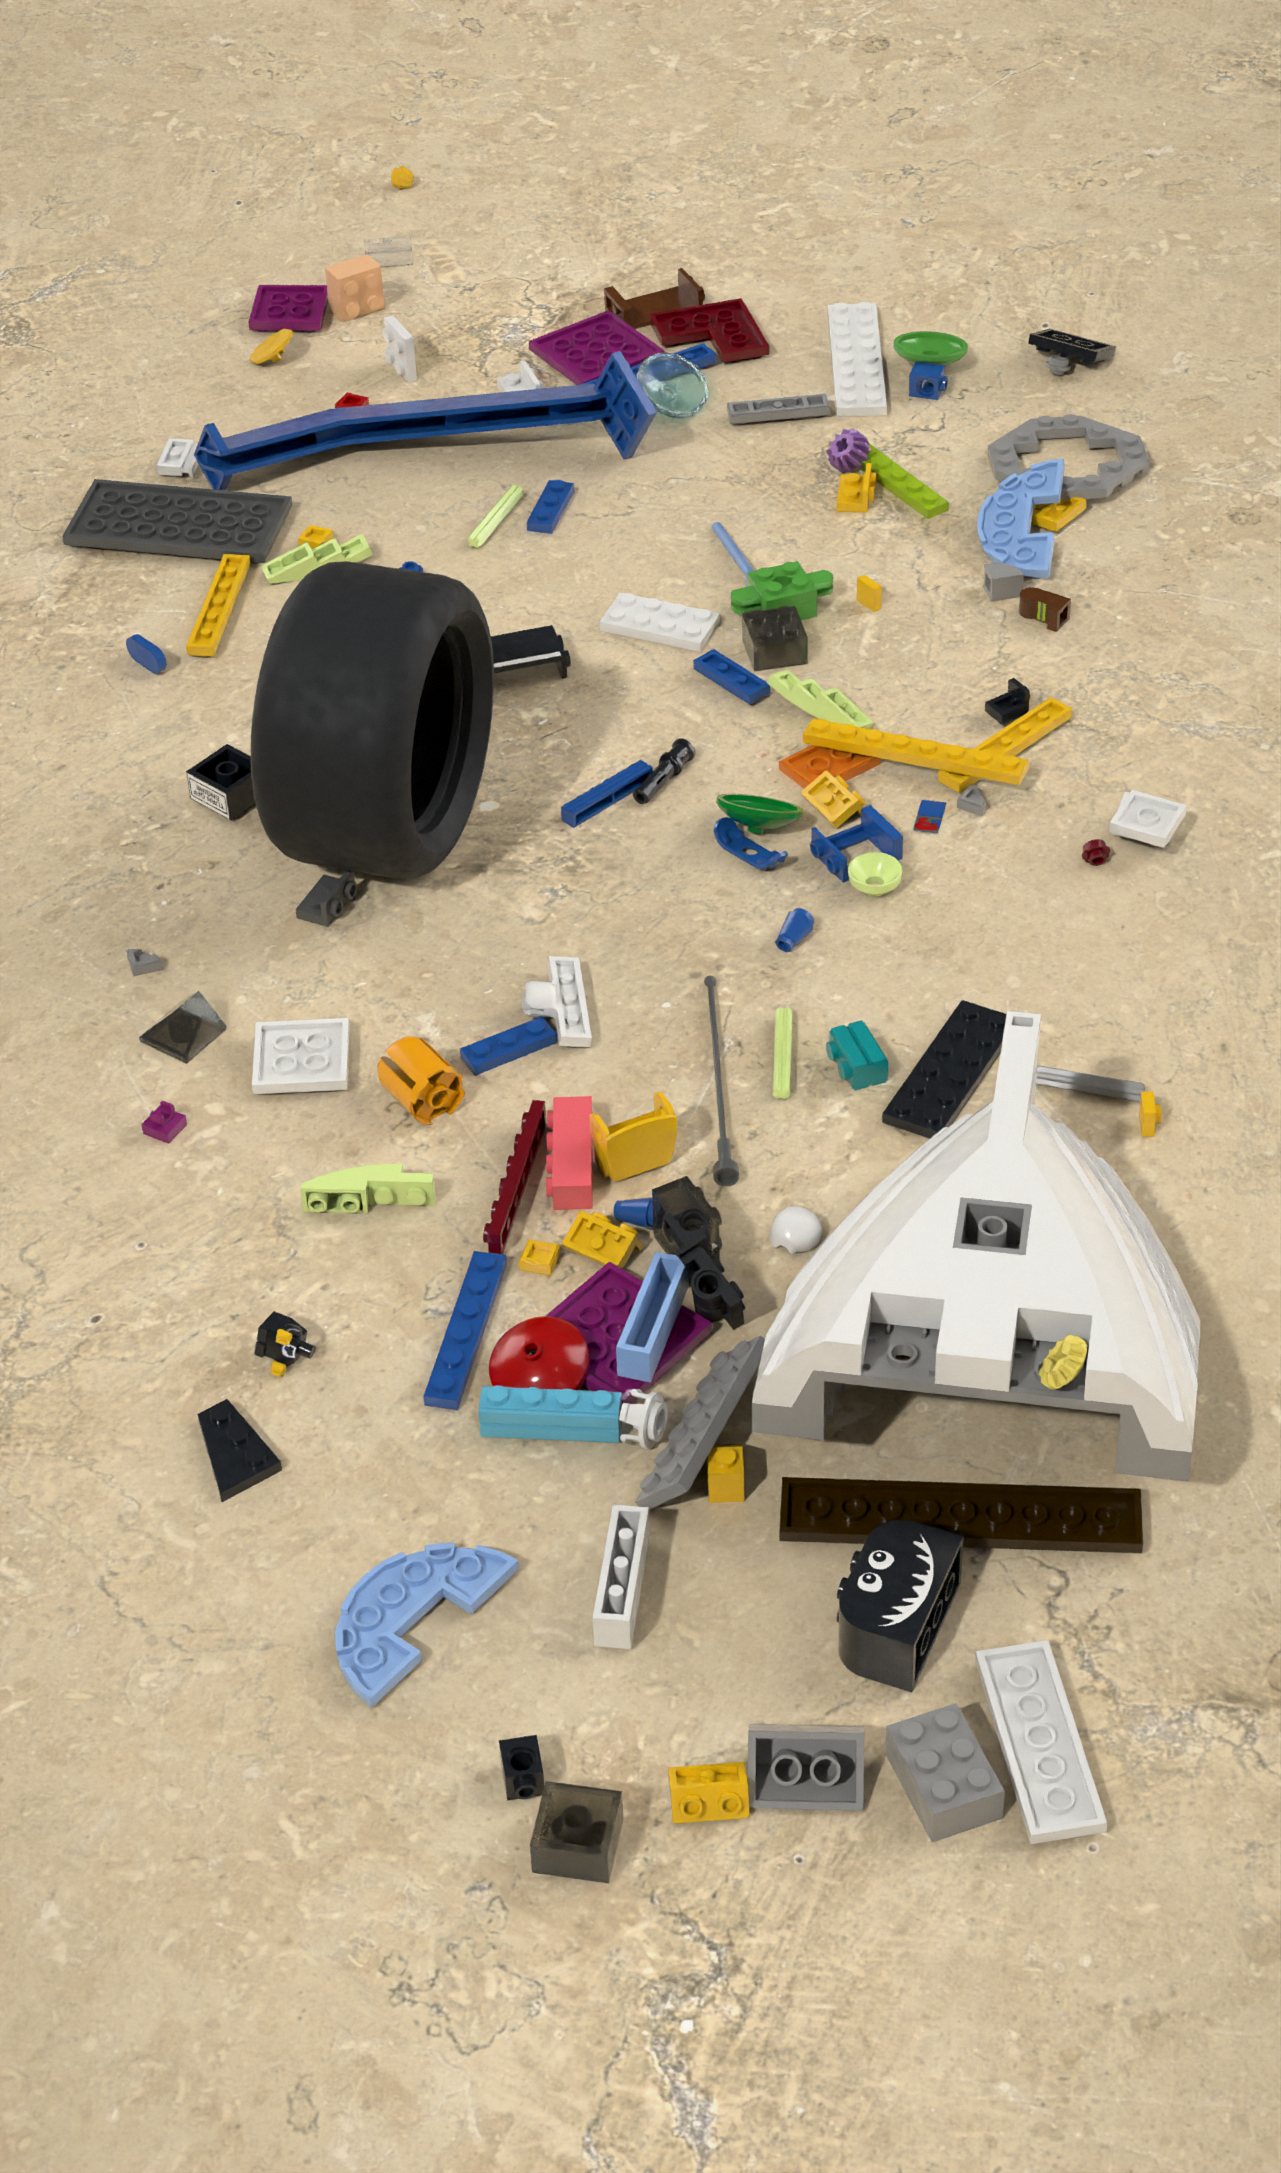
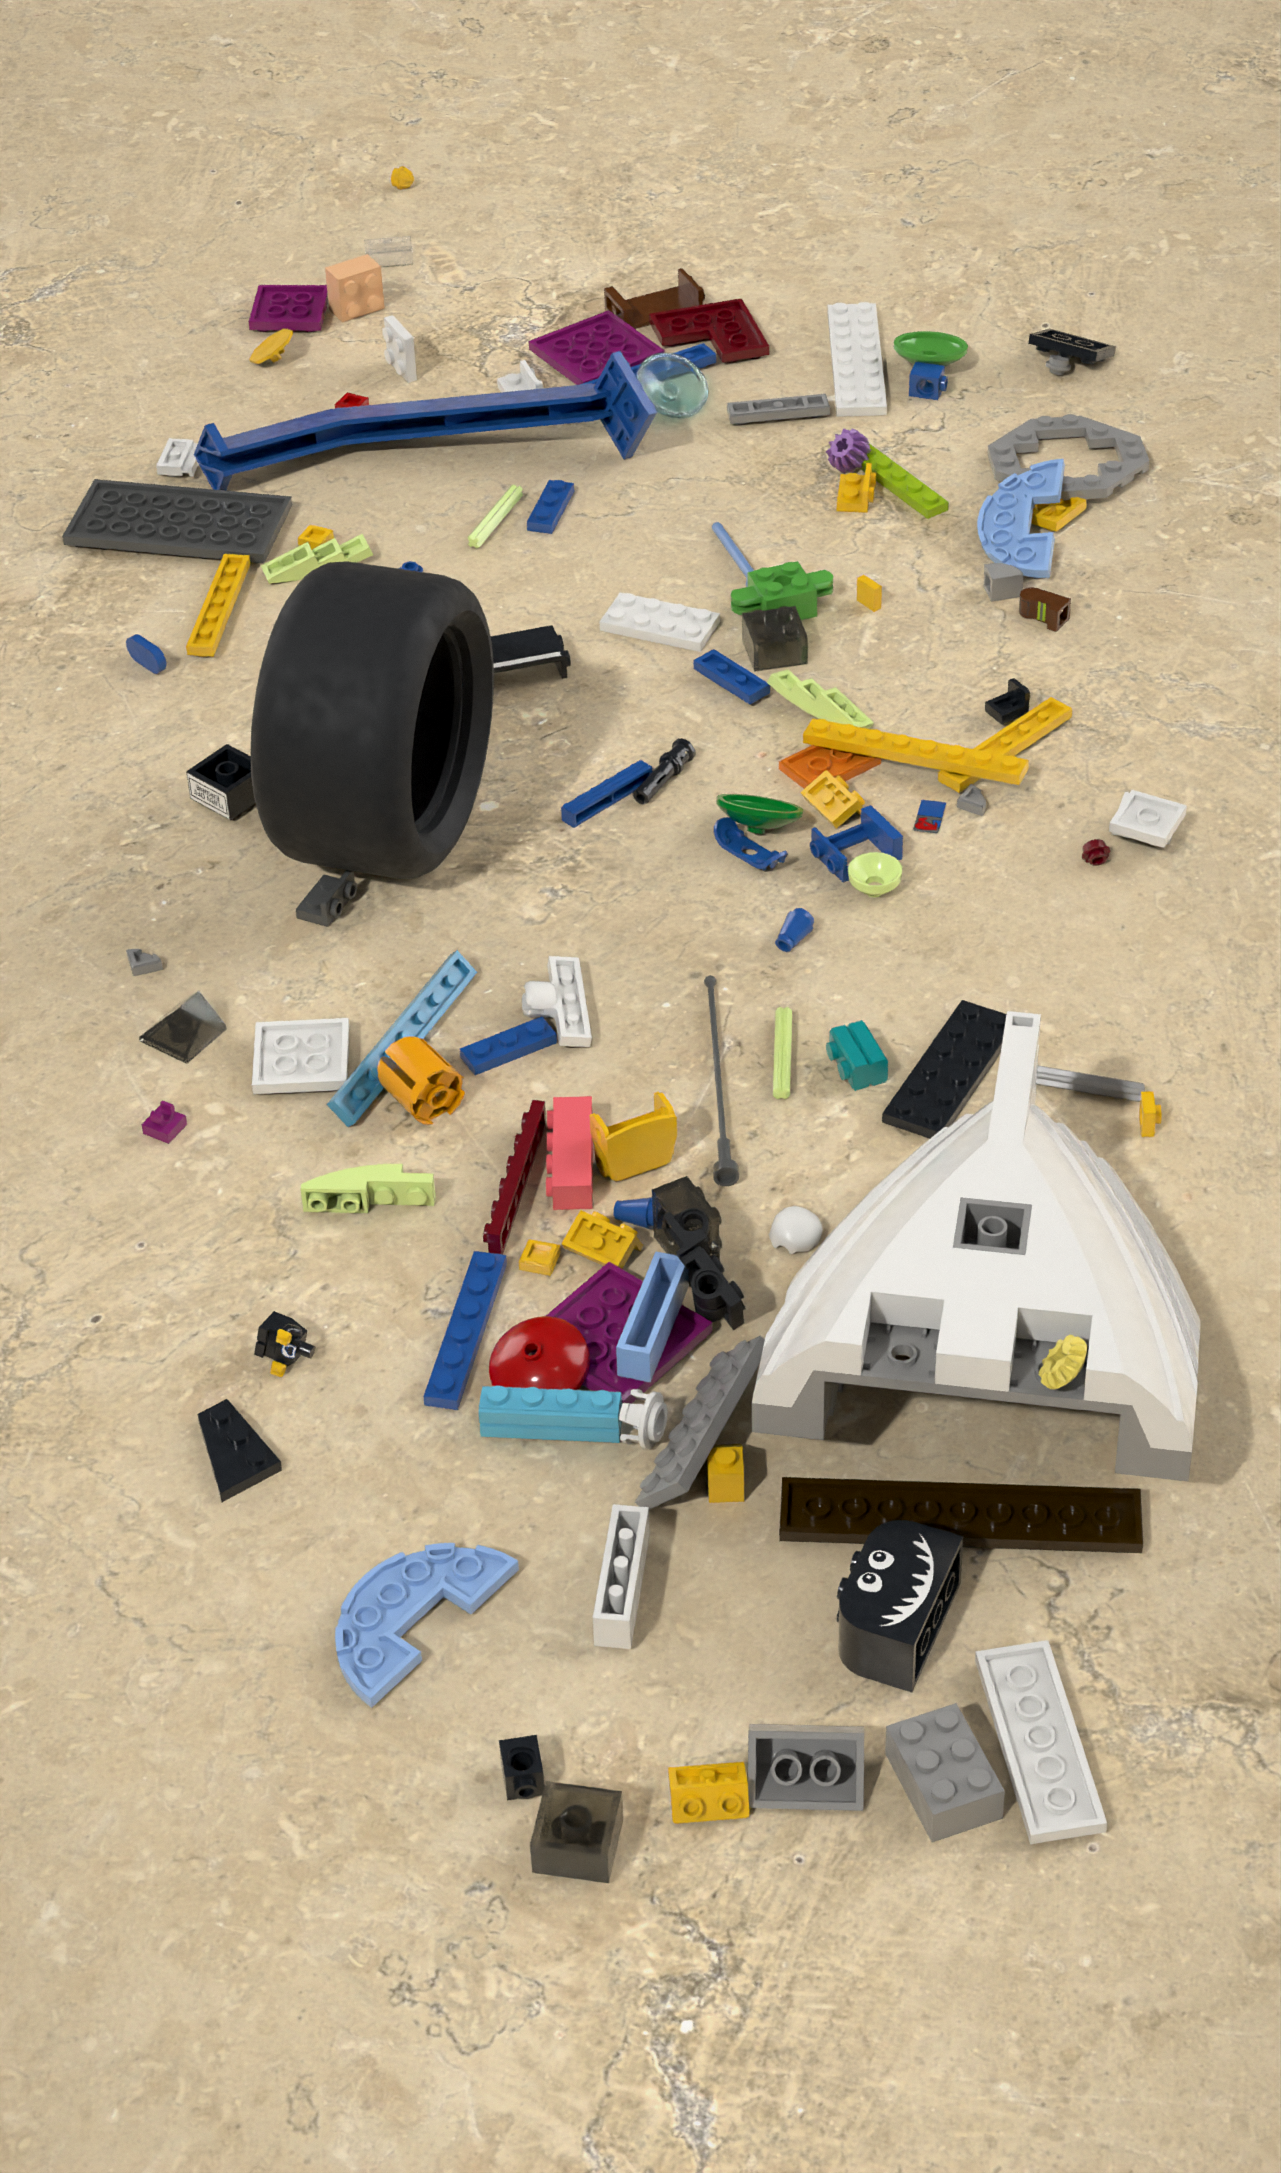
(414, 1021): none -> dark azure plate

